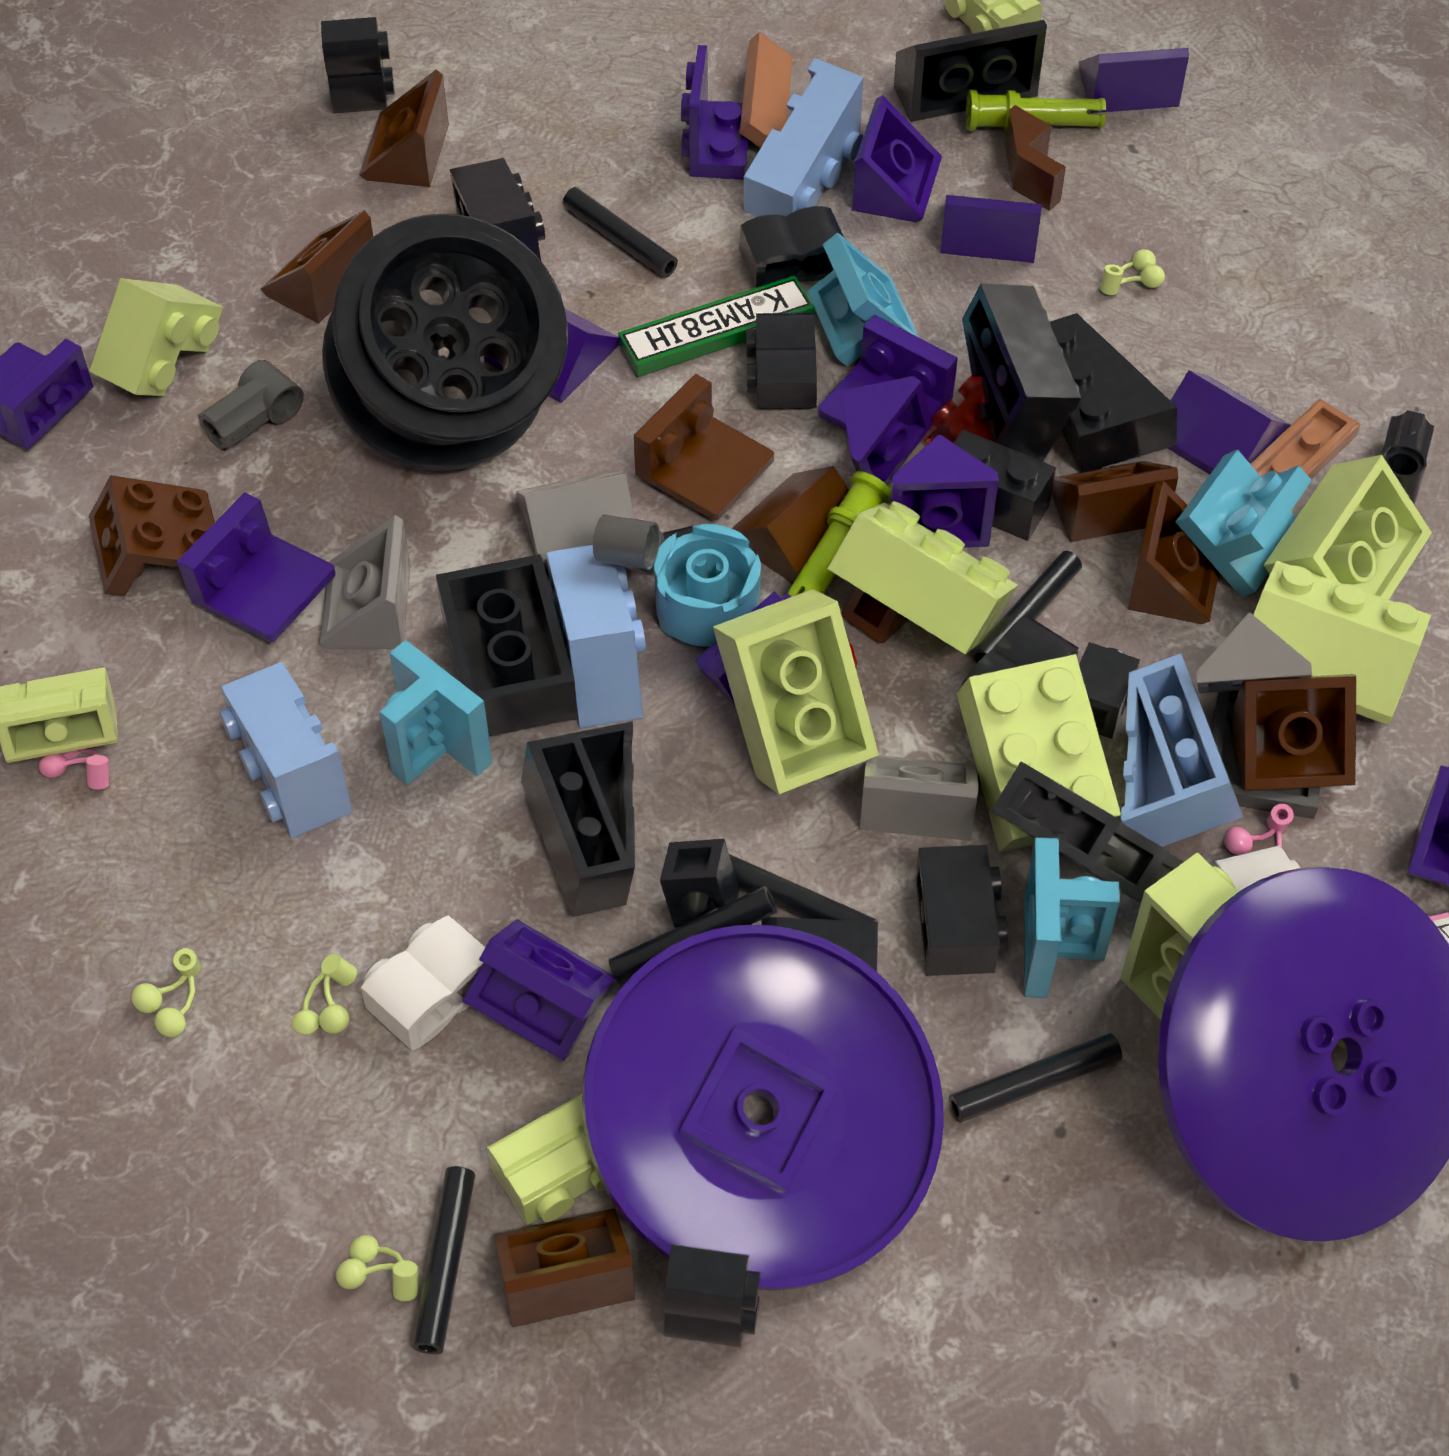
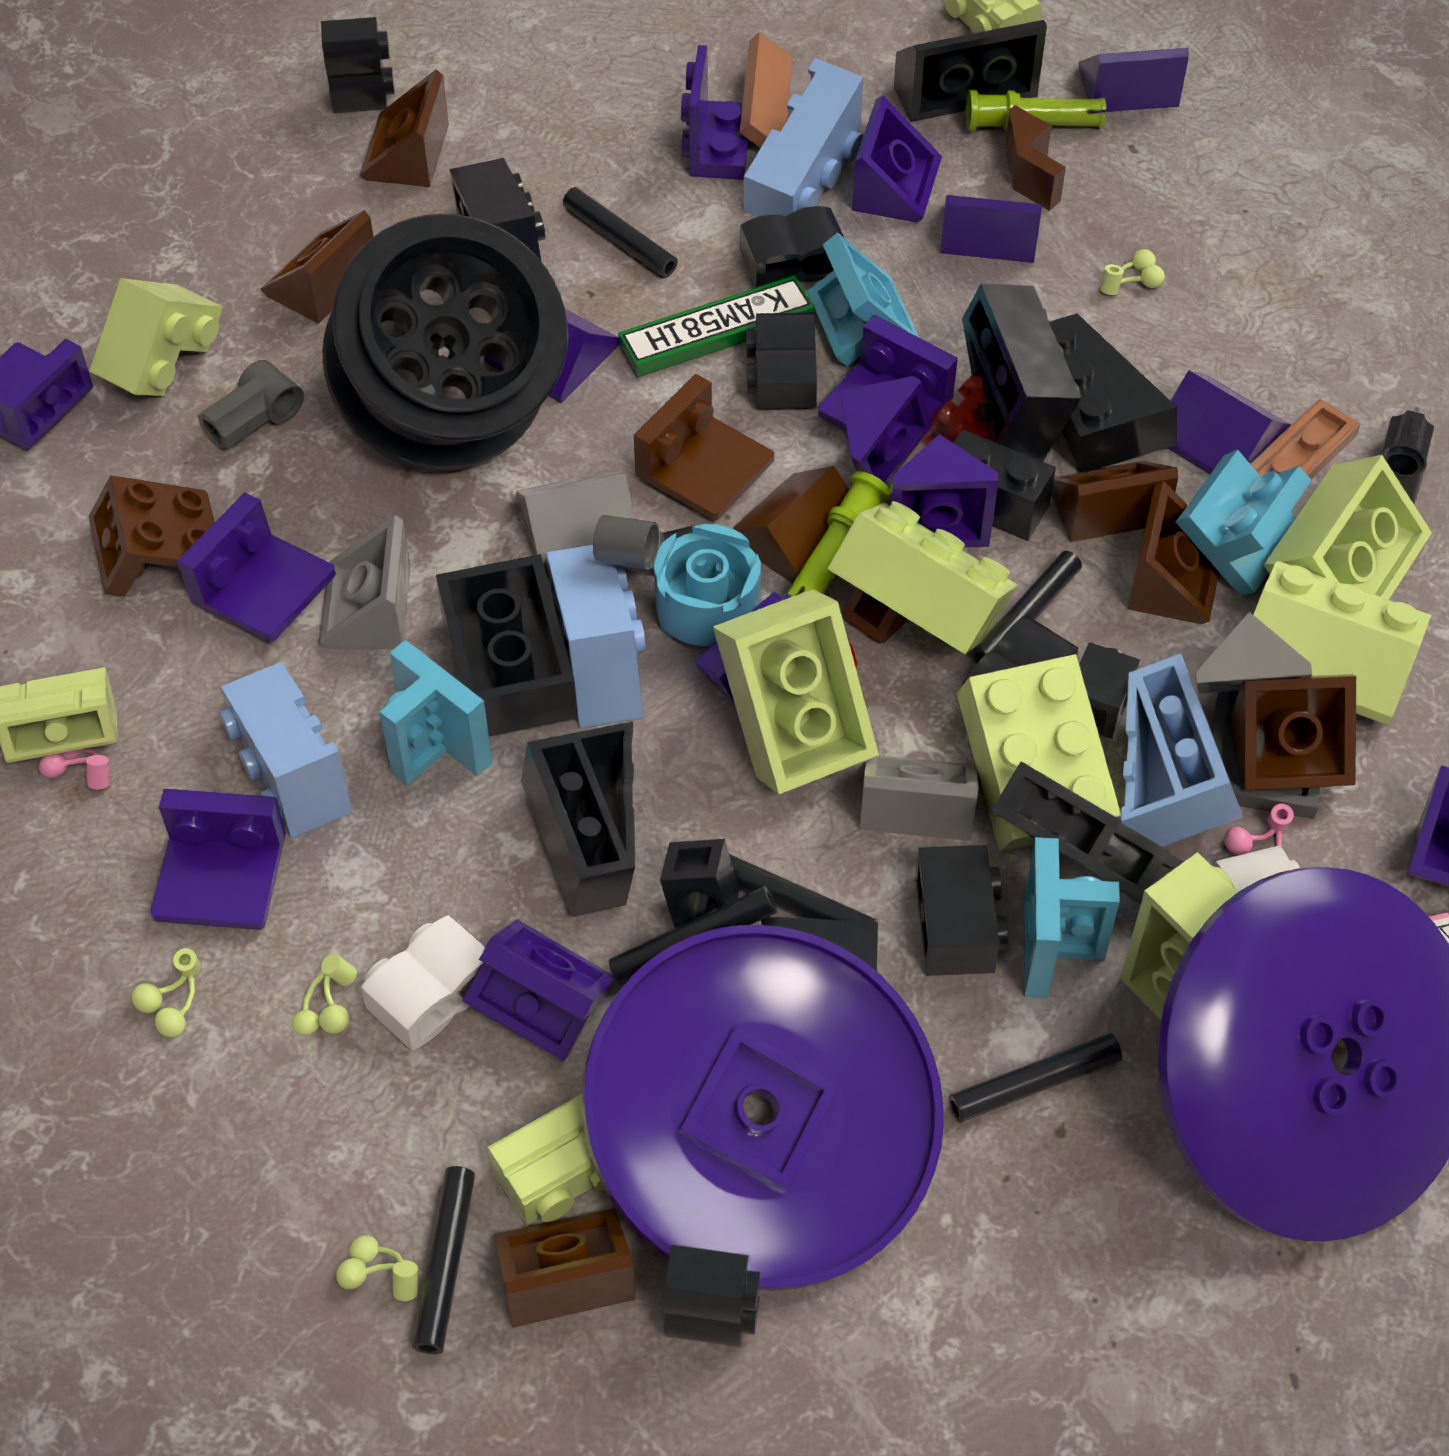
(218, 858): none -> dark purple bracket

